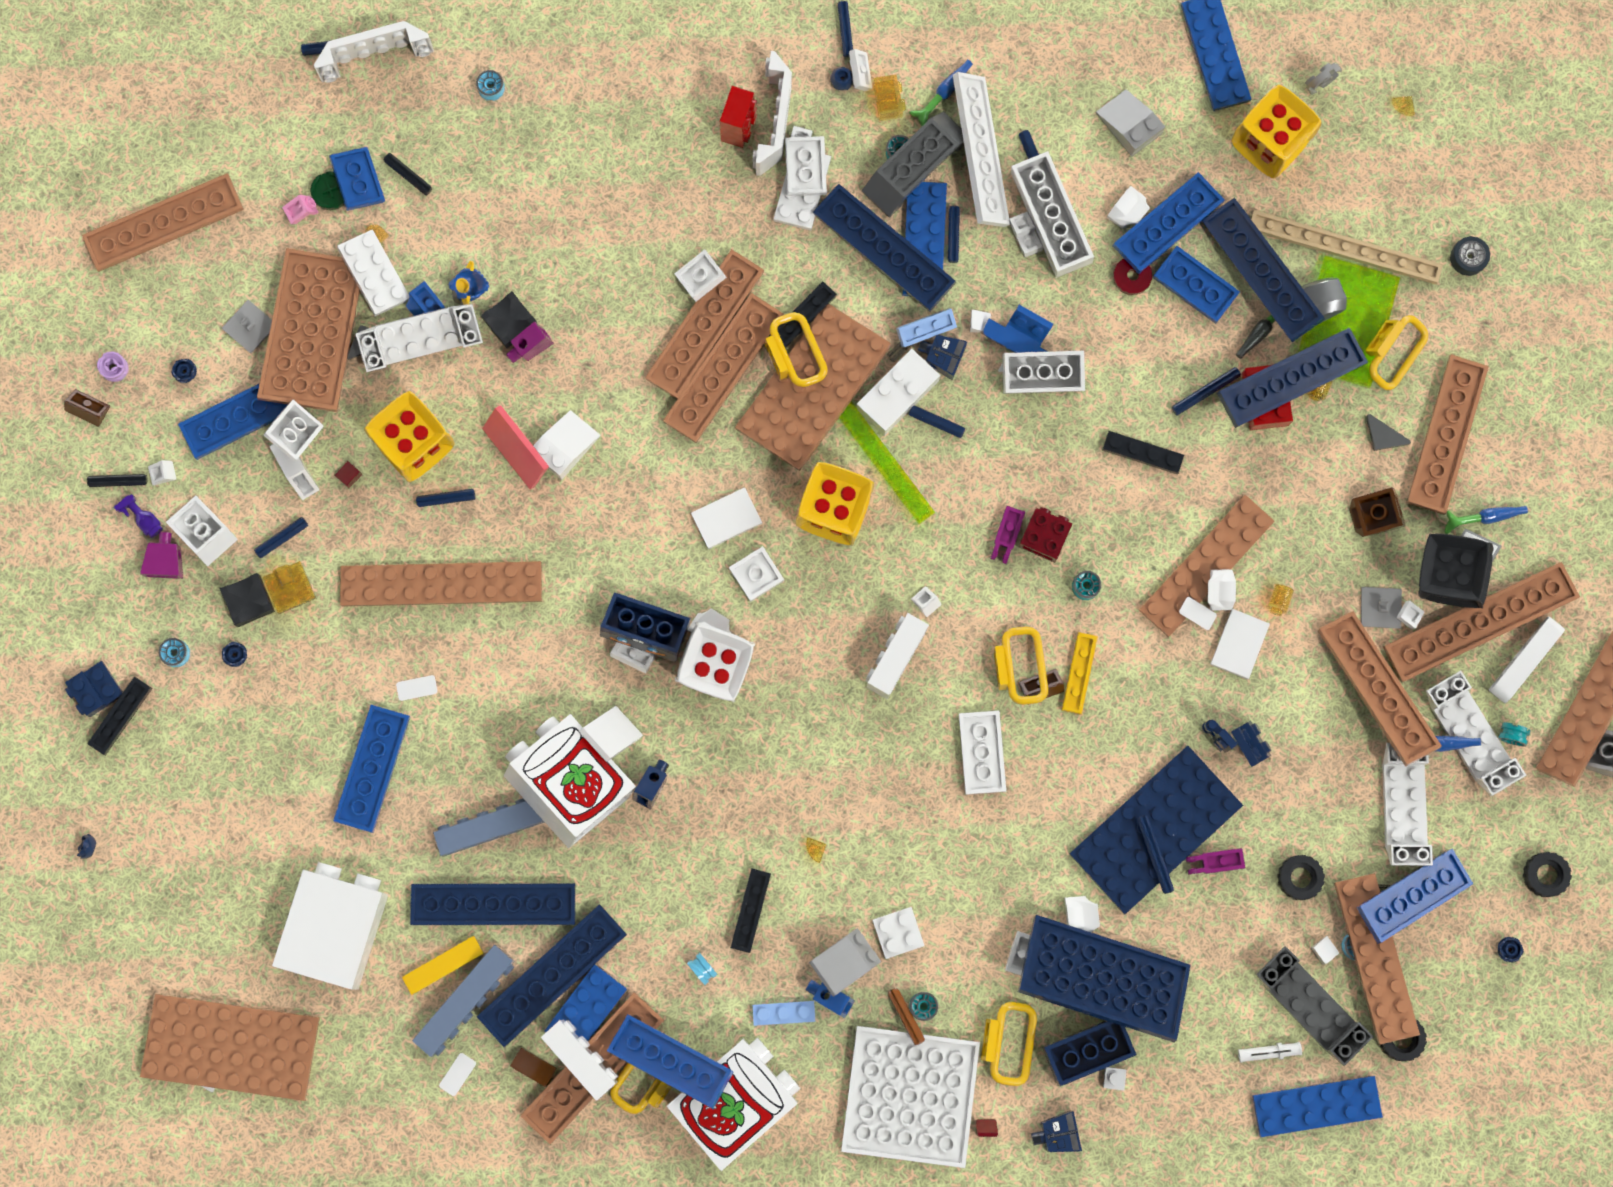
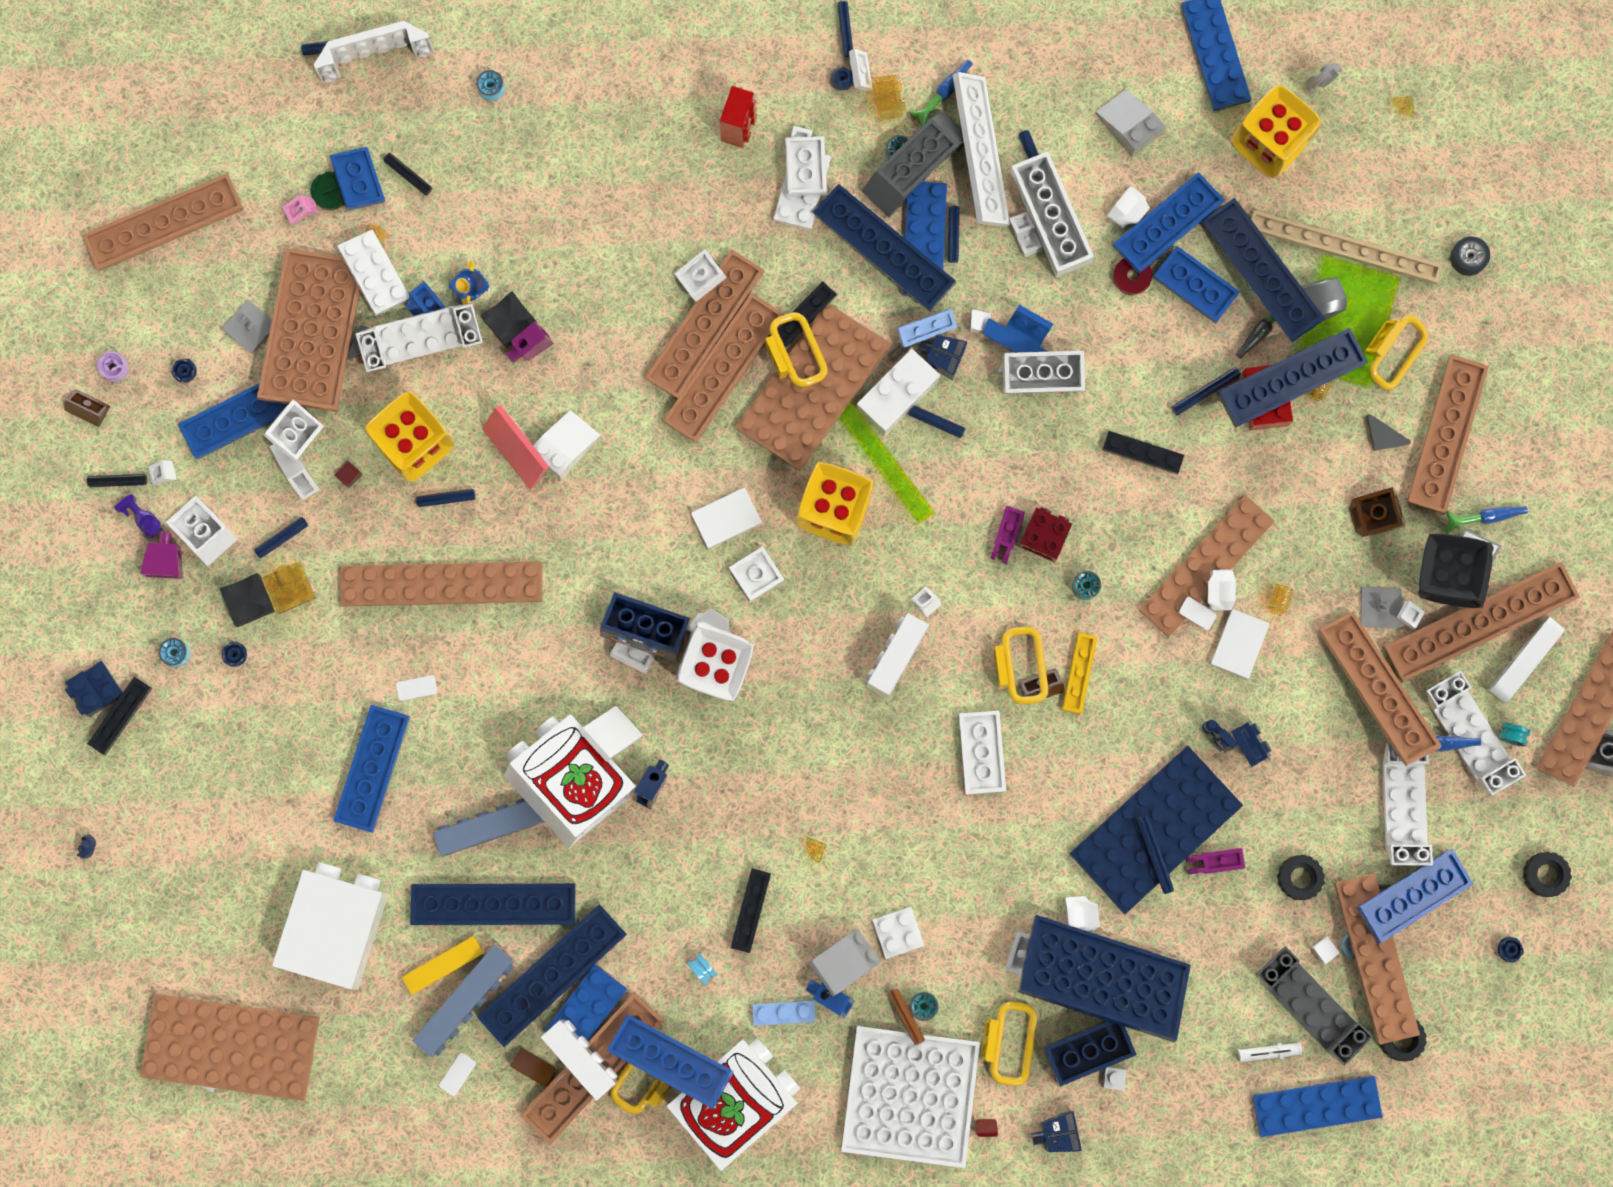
(769, 155): white slope -> none

